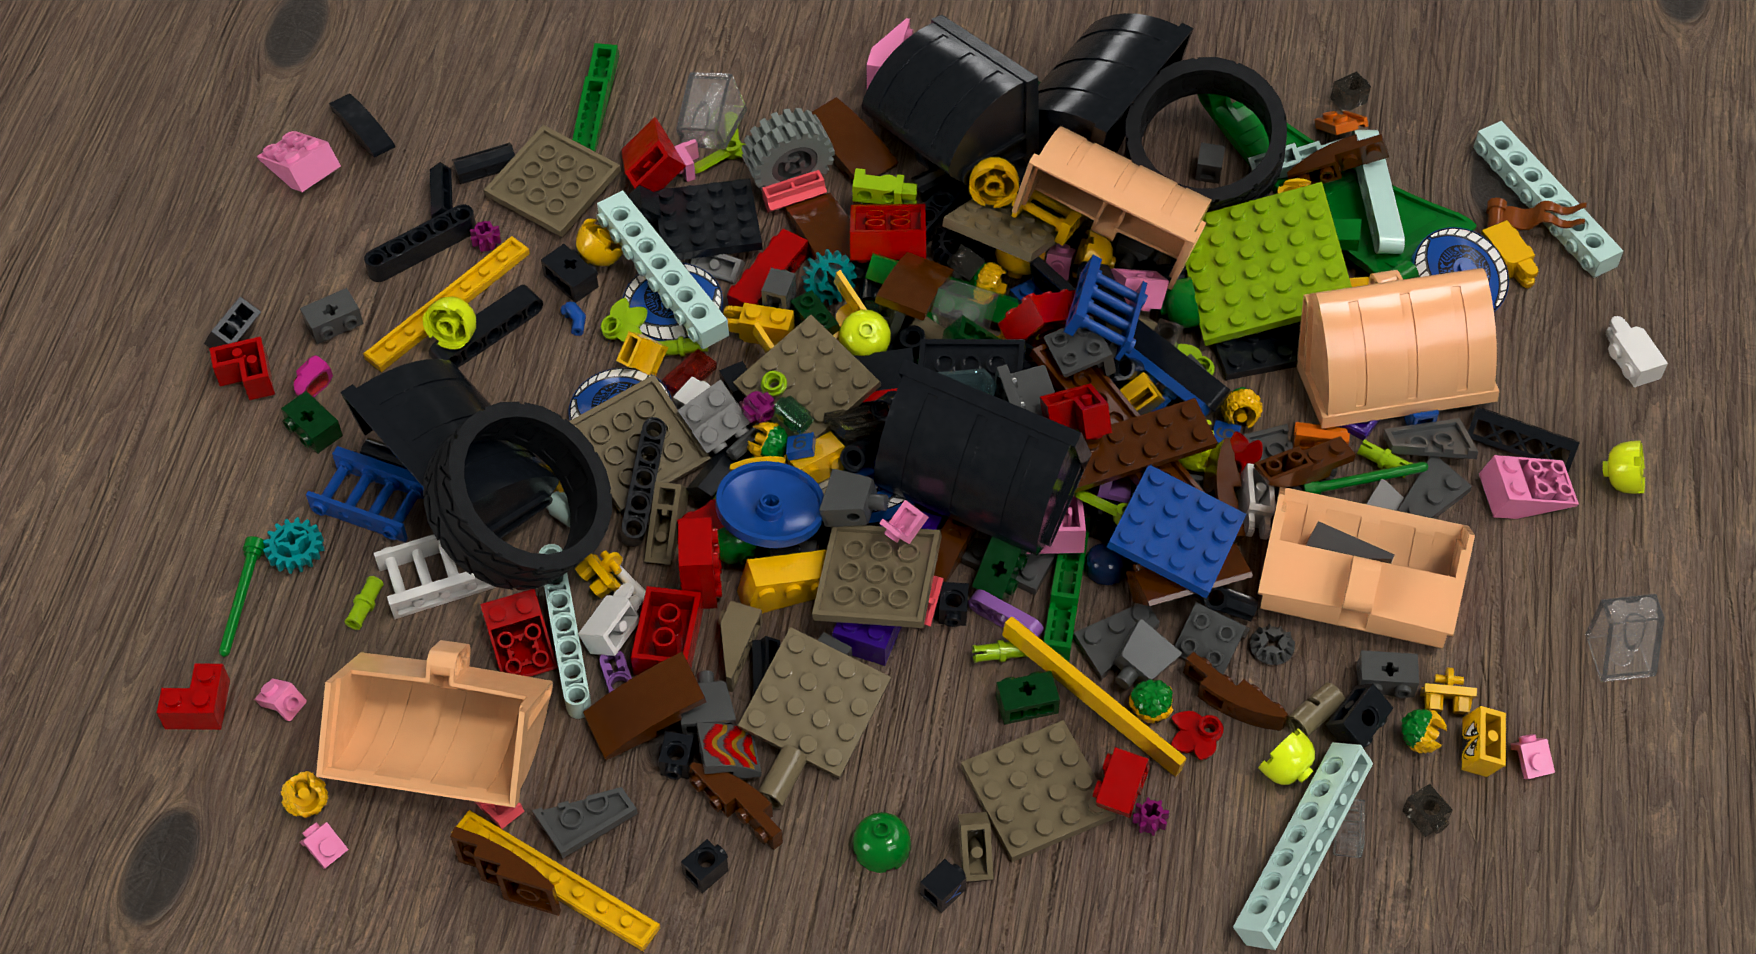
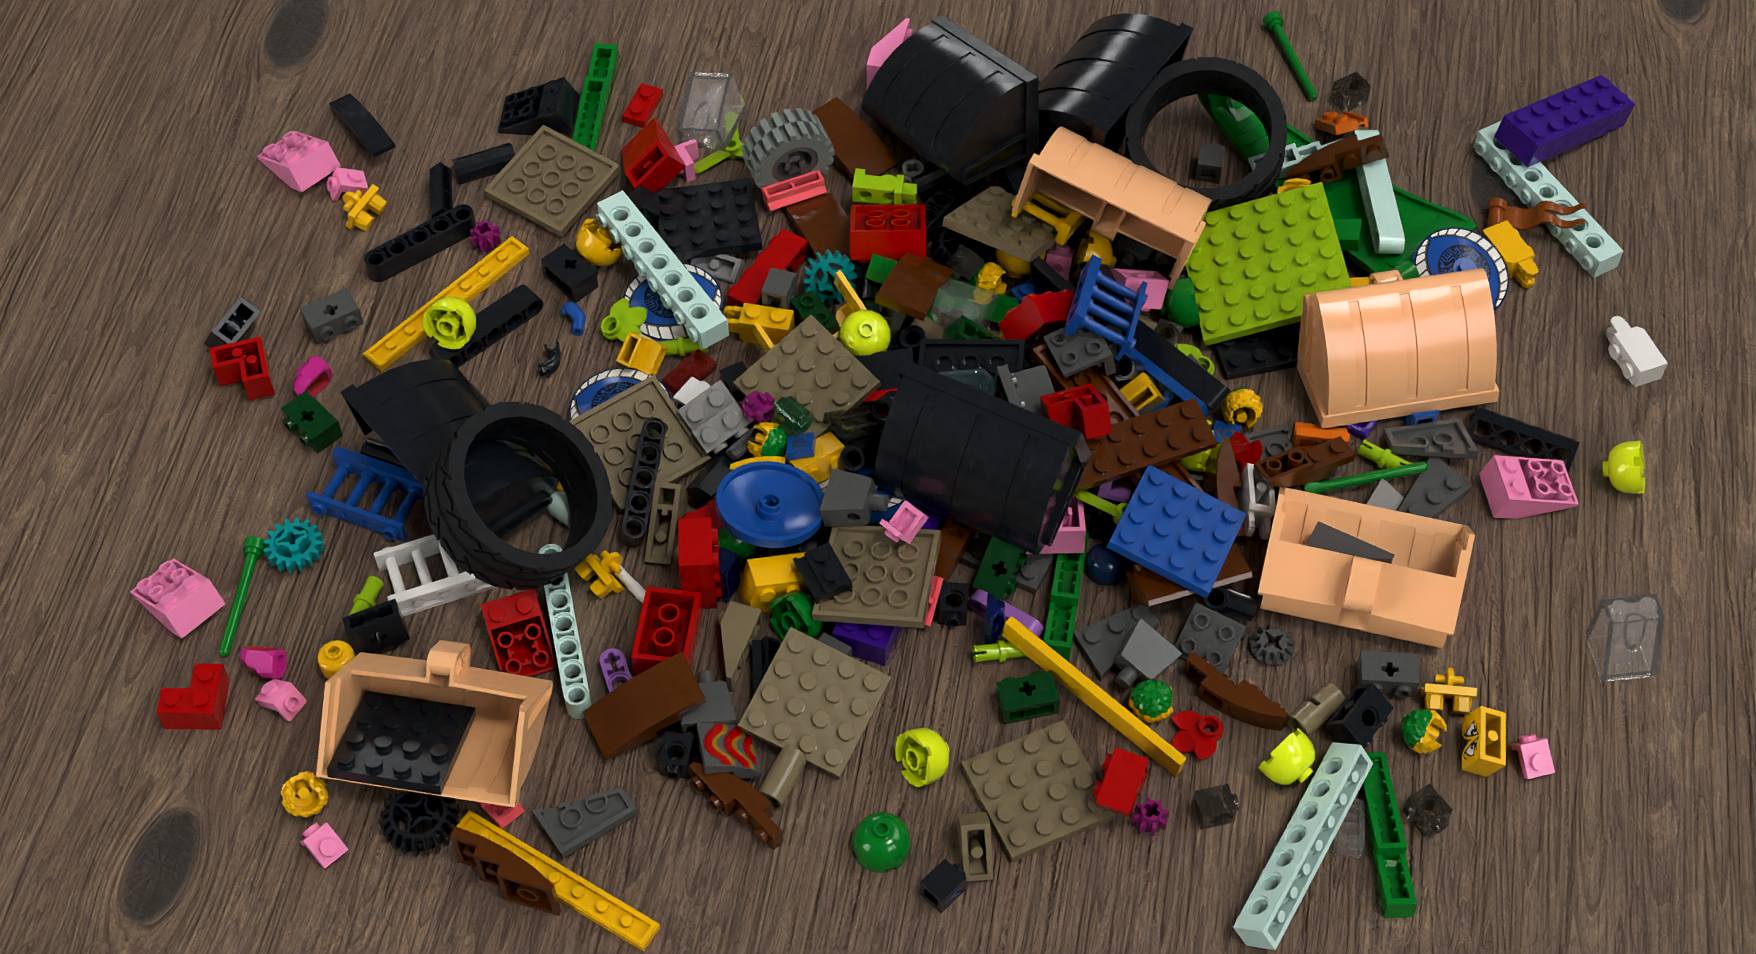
(178, 597): none -> bright pink slope
(264, 660): none -> dark pink rock
(334, 656): none -> yellow head
(346, 180): none -> bright pink bracket
(359, 207): none -> yellow hips
(376, 628): none -> black brick
(402, 742): none -> black plate
(423, 827): none -> black gear
(546, 104): none -> black slope
(551, 365): none -> black arm
(612, 622): white hinge -> none
(642, 105): none -> red plate
(701, 876): black brick -> none
(728, 573): none -> clear blue slope
(769, 378): lime plate -> none
(796, 612): none -> green cylinder
(822, 573): none -> black plate
(912, 166): none -> light grey bush
(923, 756): none -> neon yellow cylinder
(994, 182): yellow cylinder -> none
(994, 619): none -> clear blue slope
(1215, 806): none -> clear smoke brick
(1274, 23): none -> green piece
(1387, 841): none -> green slope
(1564, 120): none -> dark purple brick

